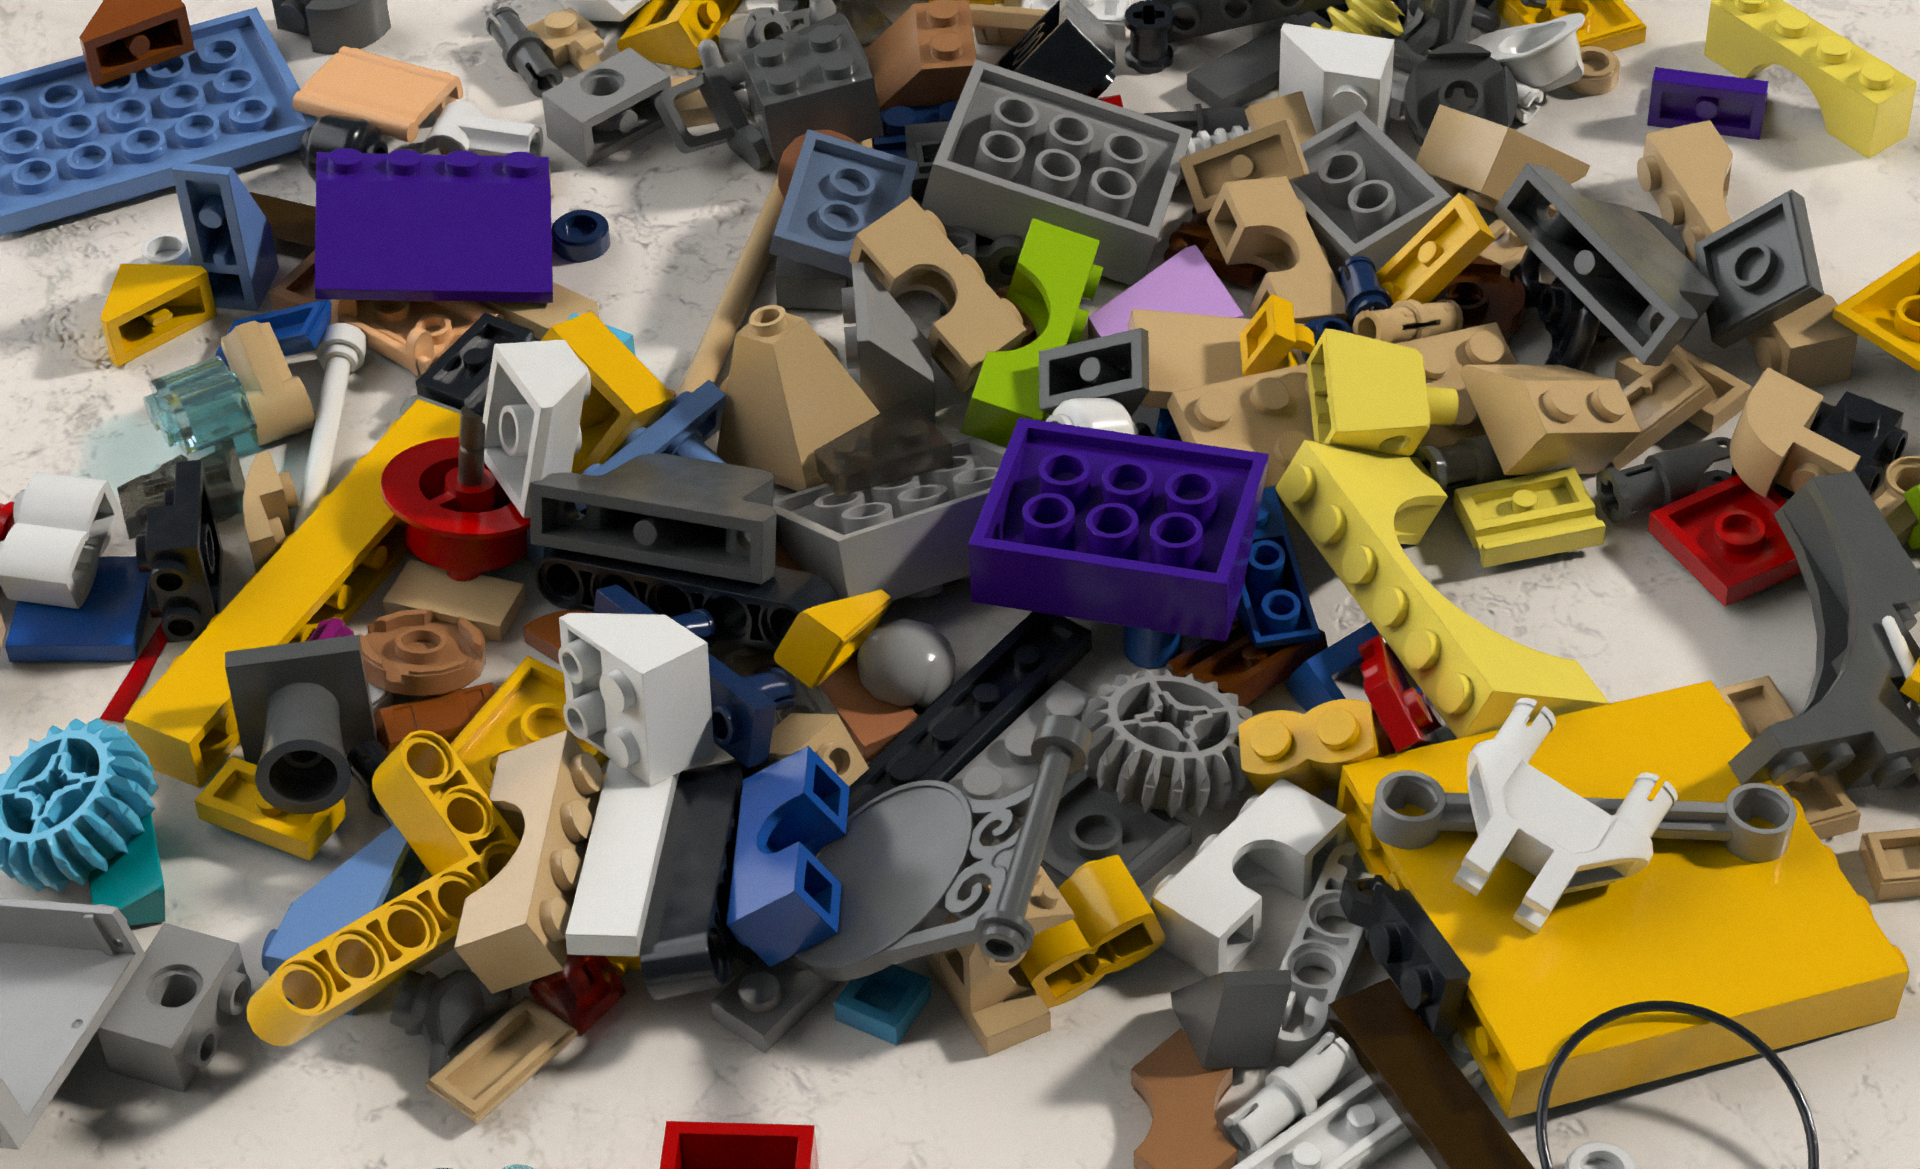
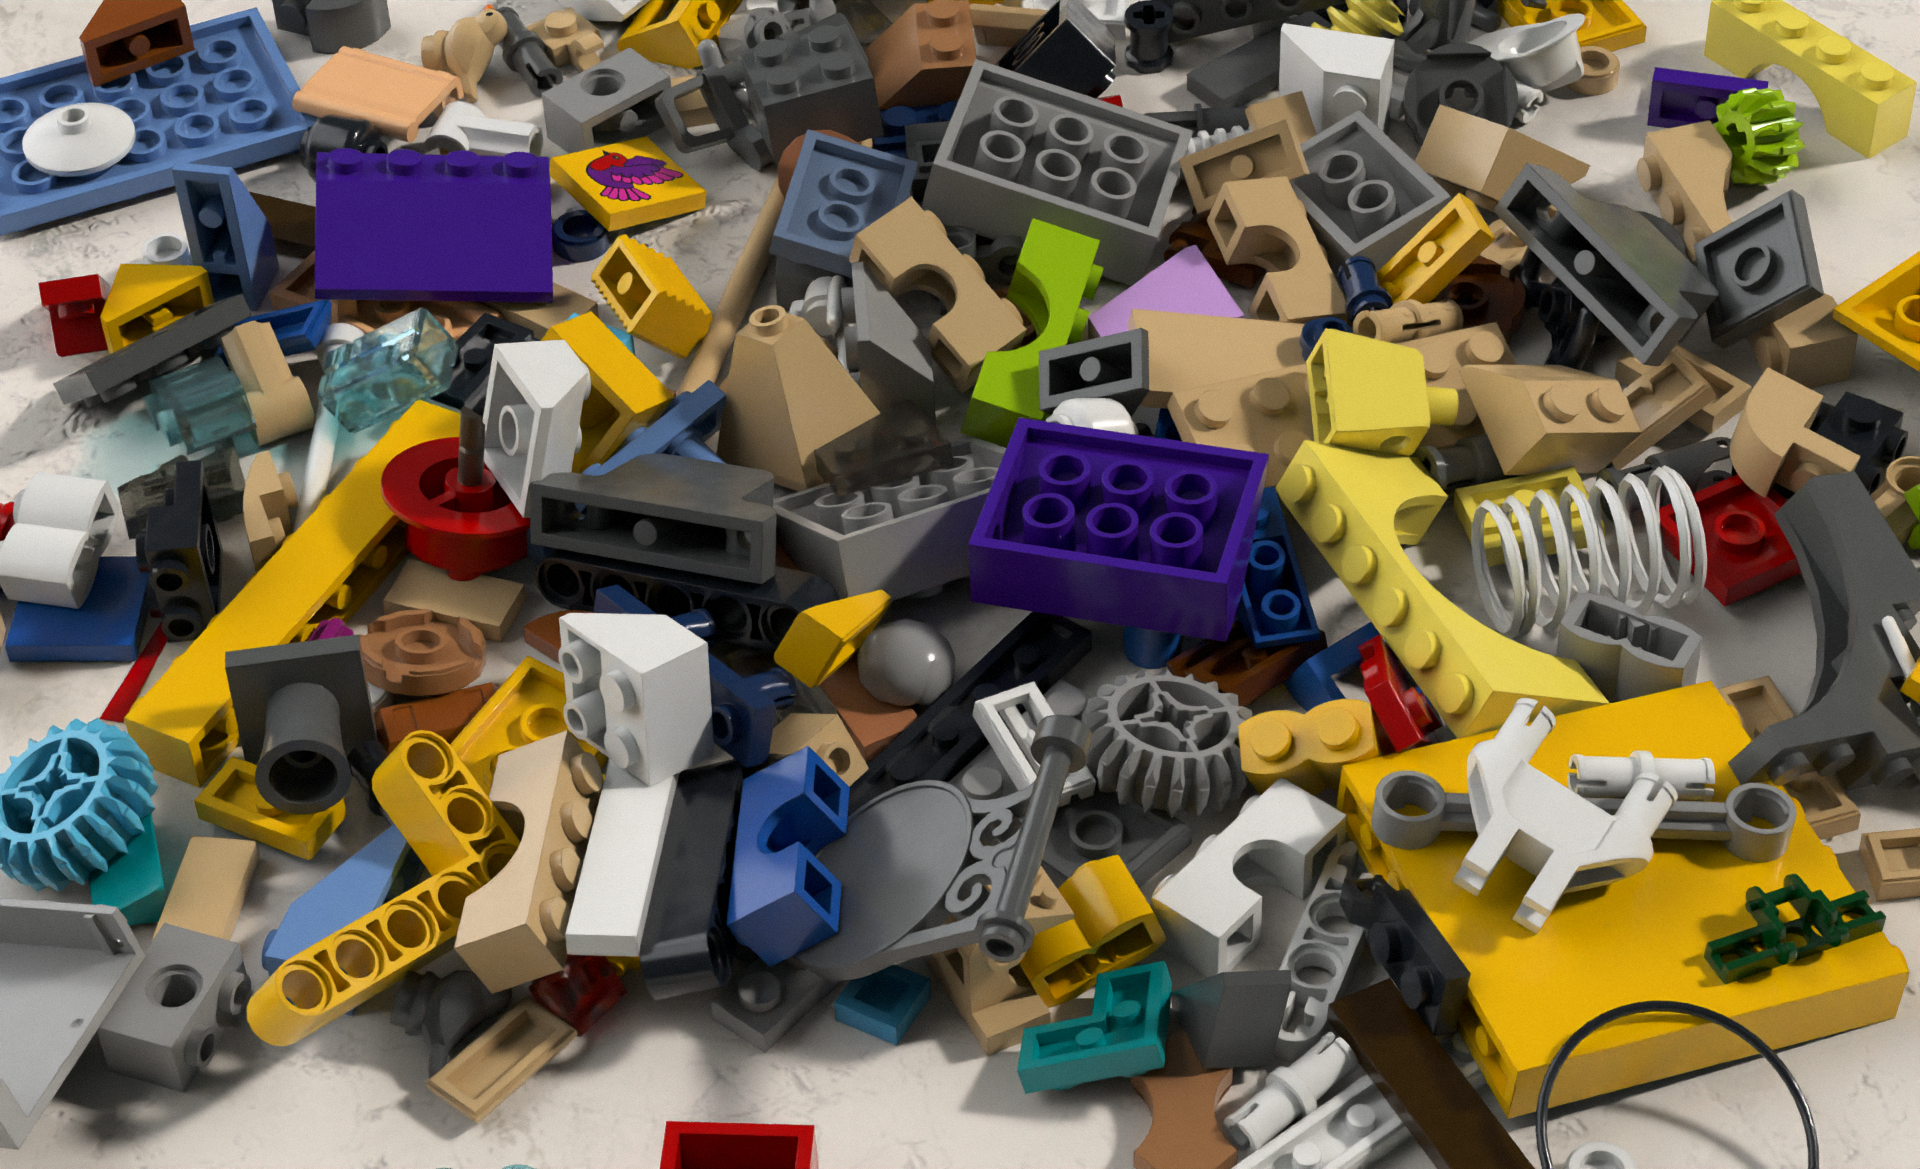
(76, 312): none -> red slope
(79, 139): none -> white dish
(153, 353): none -> dark grey plate
(211, 885): none -> tan tile
(387, 370): none -> clear light blue brick
(465, 48): none -> tan animal
(627, 183): none -> yellow tile
(652, 297): none -> yellow brick
(824, 311): none -> white plant
(1006, 747): none -> white tile
(1118, 1039): none -> teal plate
(1271, 336): yellow tile -> none
(1527, 602): none -> white piece
(1616, 775): none -> white pin
(1627, 651): none -> light grey brick
(1760, 135): none -> lime gear
(1812, 908): none -> dark green piece

